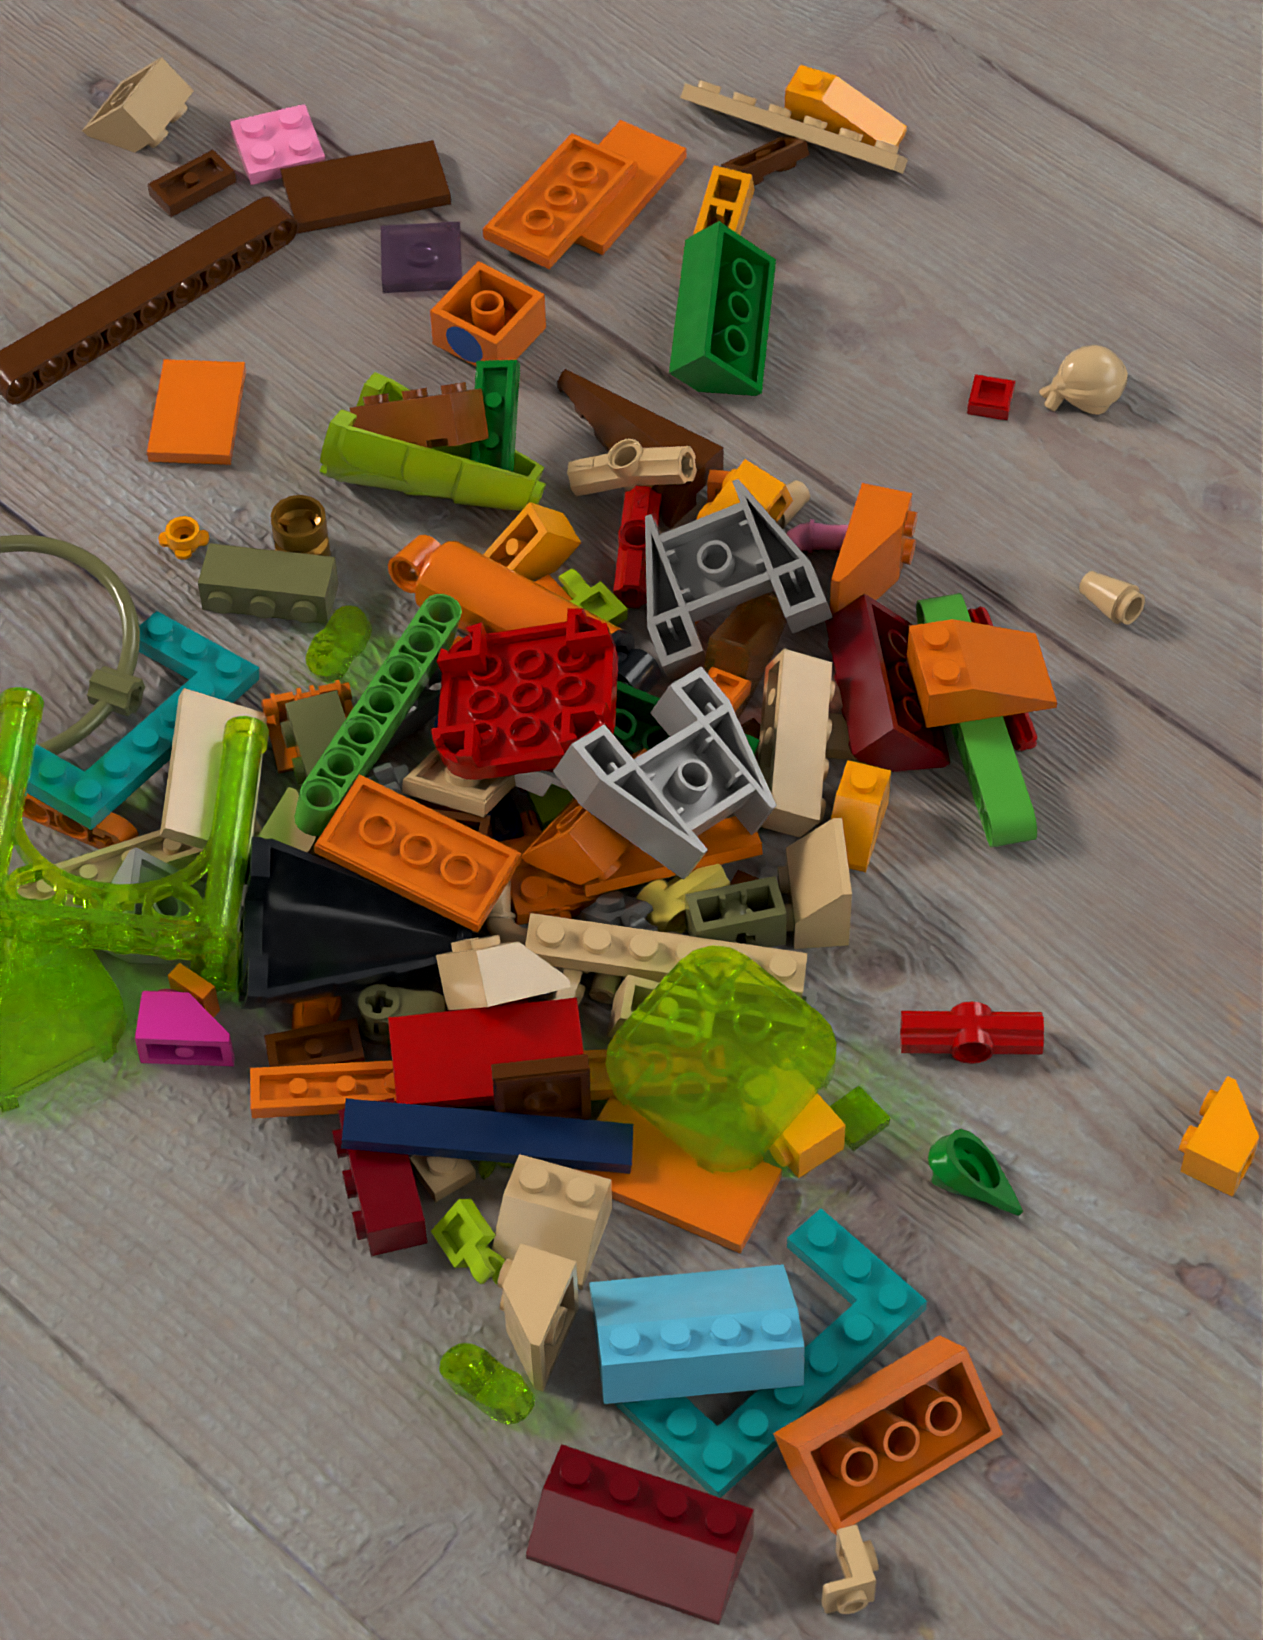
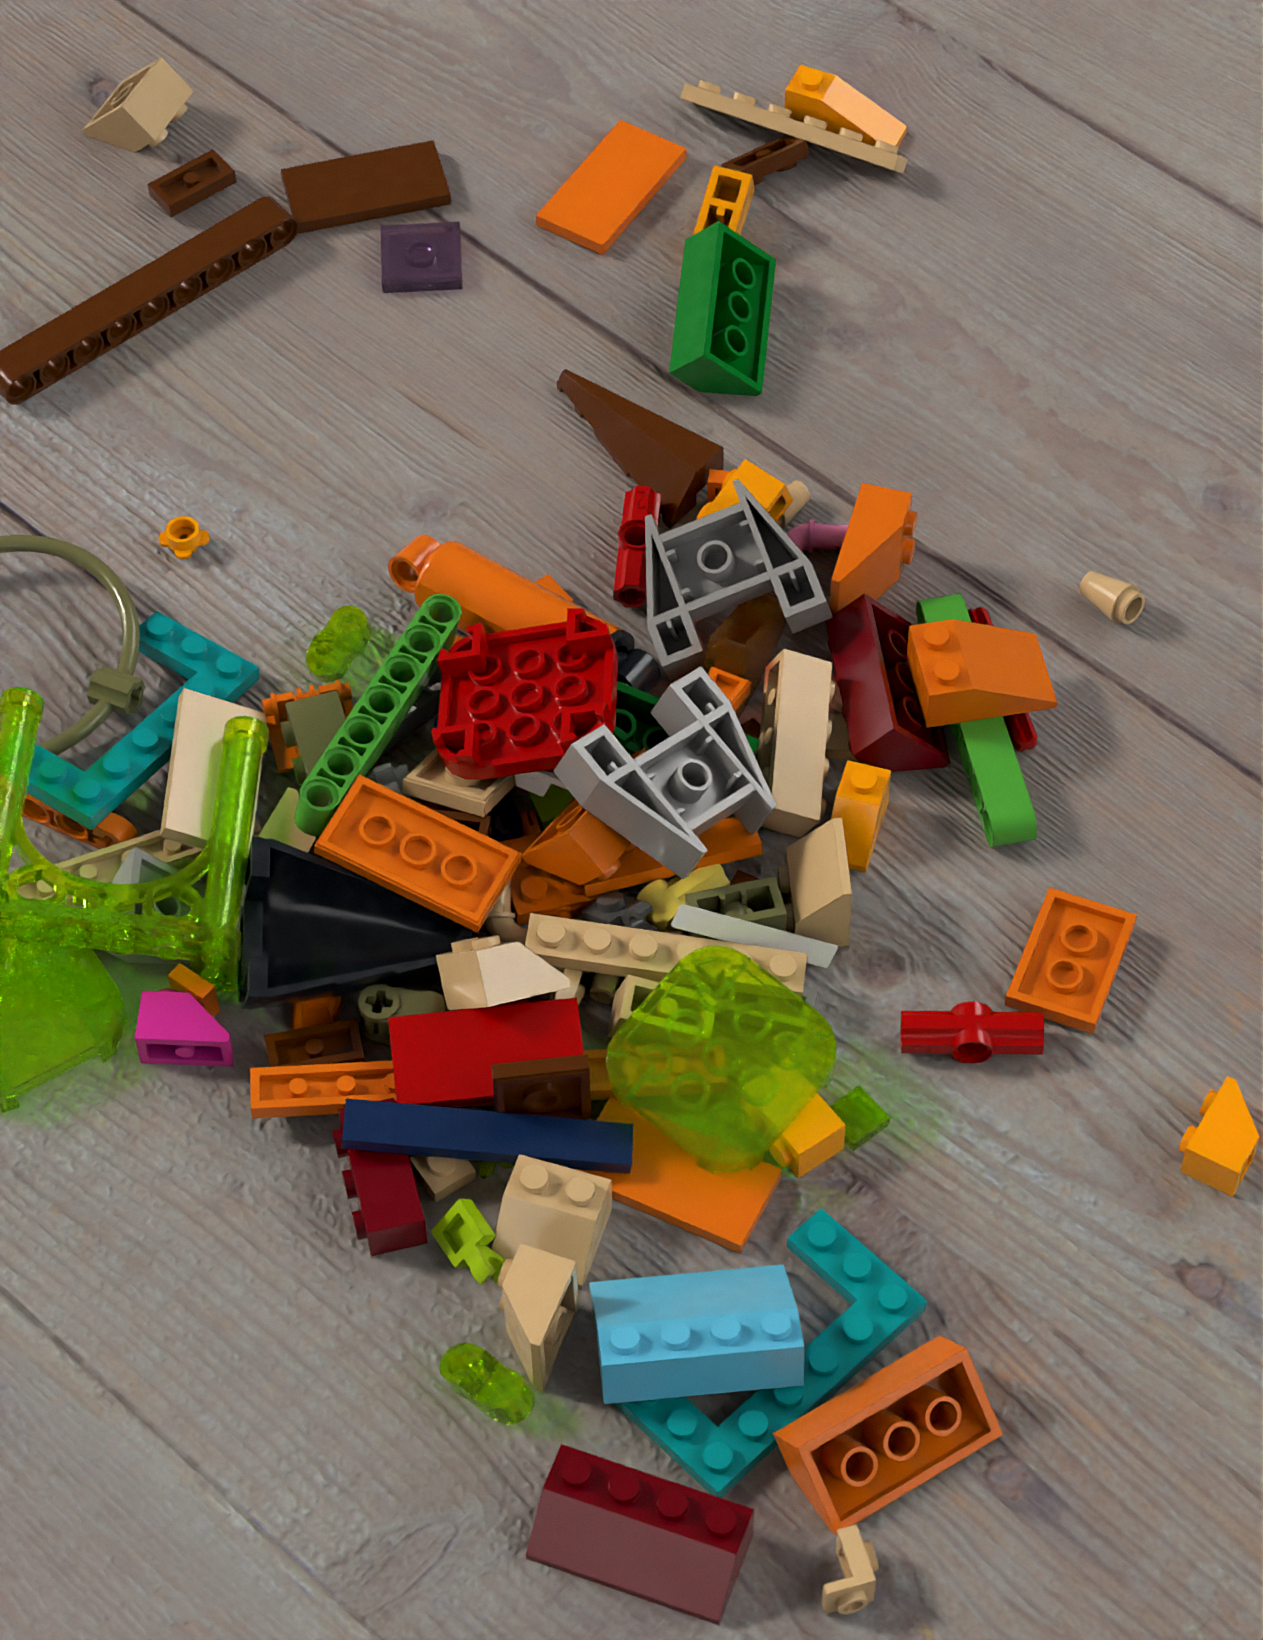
(196, 412): orange tile -> none
(268, 583): olive brick -> none
(276, 142): bright pink plate -> none
(300, 526): pearl gold wheel -> none
(427, 420): dark orange wedge -> none
(437, 472): lime cone -> none
(488, 316): orange brick -> none
(500, 396): green tile -> none
(535, 542): light orange slope -> none
(560, 201): orange tile -> none
(594, 599): lime plate -> none
(632, 466): tan piece -> none
(746, 932): none -> white sticker
(969, 1169): green piece -> none
(991, 397): red tile -> none
(1071, 960): none -> orange plate
(1088, 380): tan hat -> none

